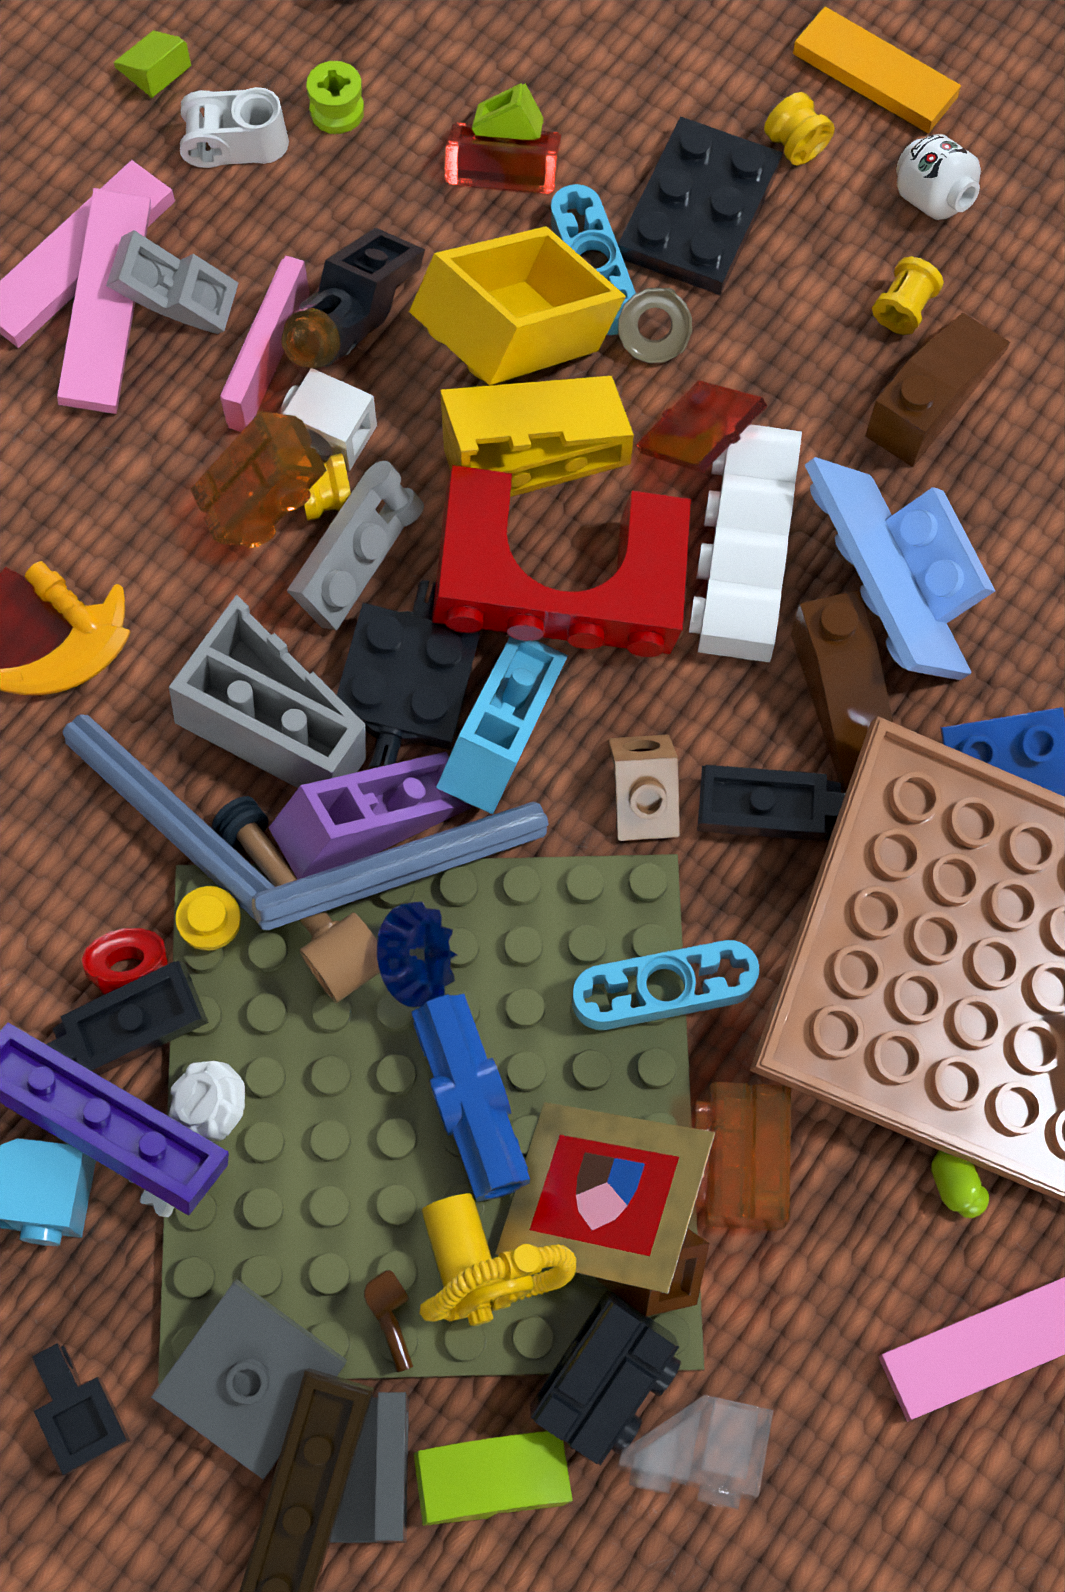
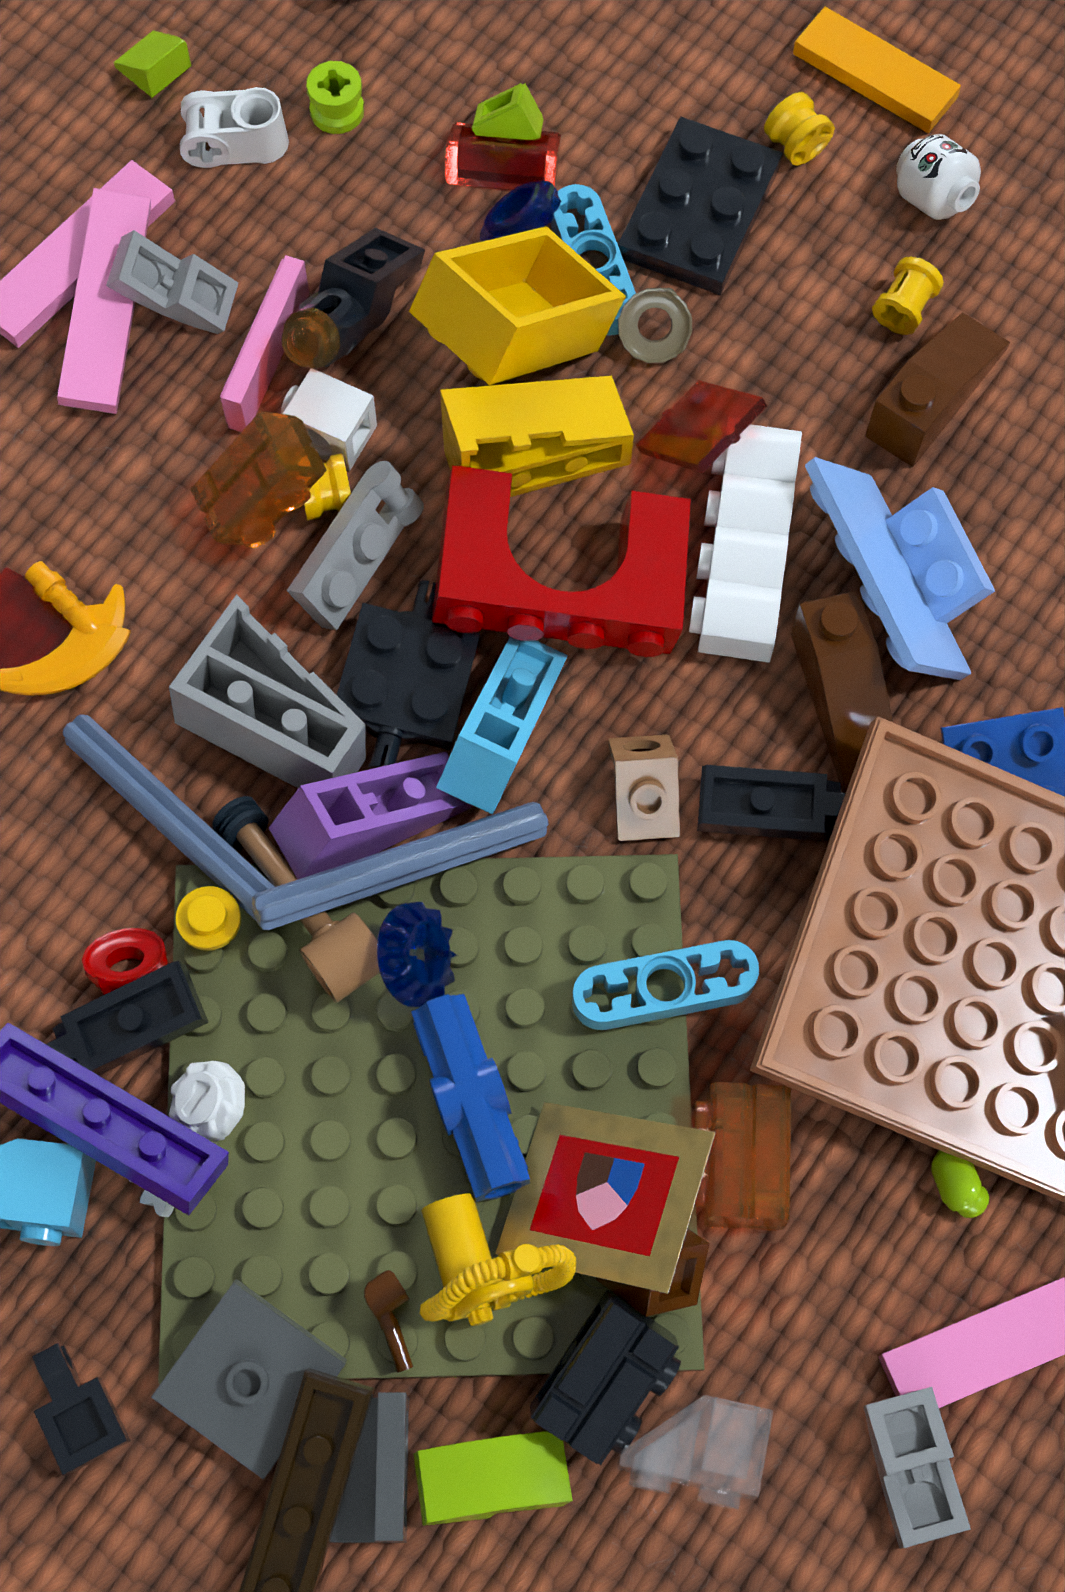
(521, 210): none -> clear blue gear
(915, 1467): none -> light grey slope

